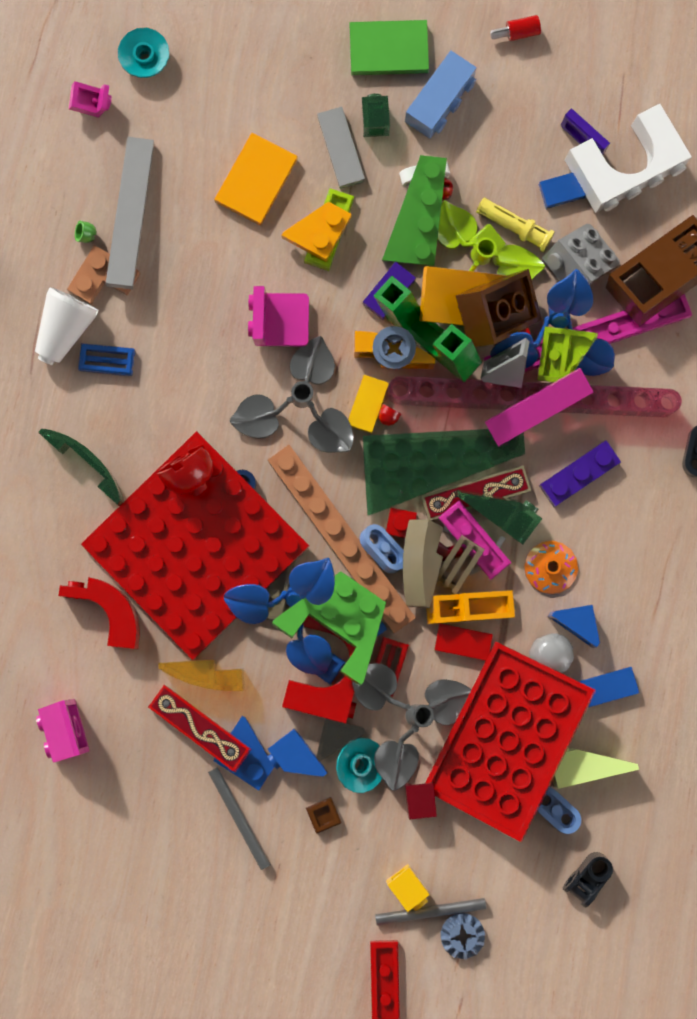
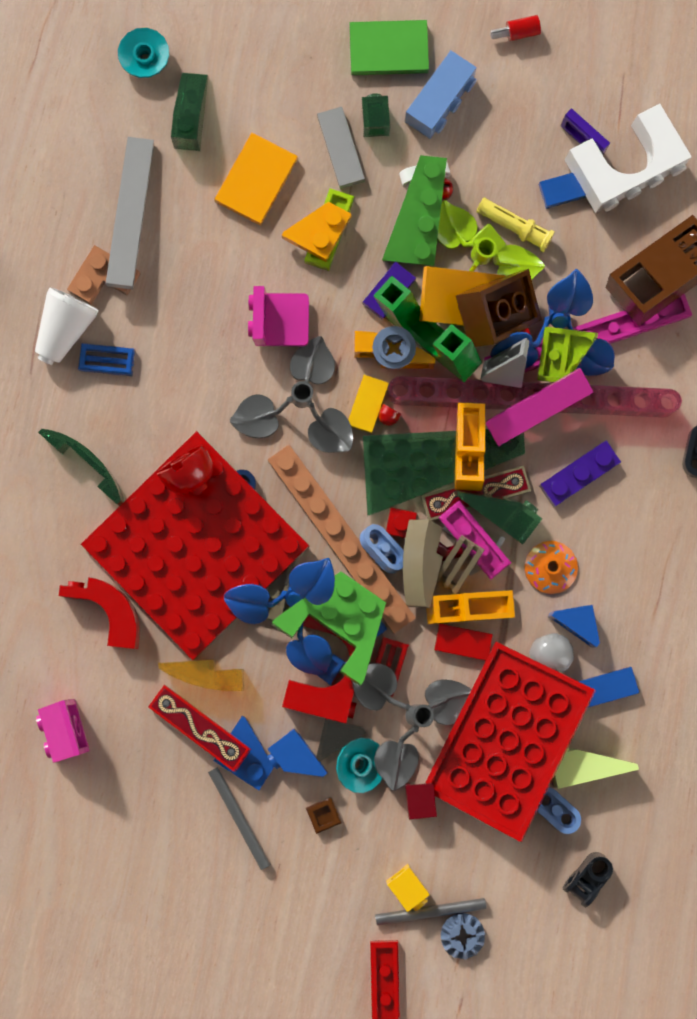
(85, 232): bright green hinge -> none
(89, 99): dark pink bracket -> none
(189, 112): none -> clear green slope
(470, 446): none -> light orange slope
(581, 251): light grey bracket -> none

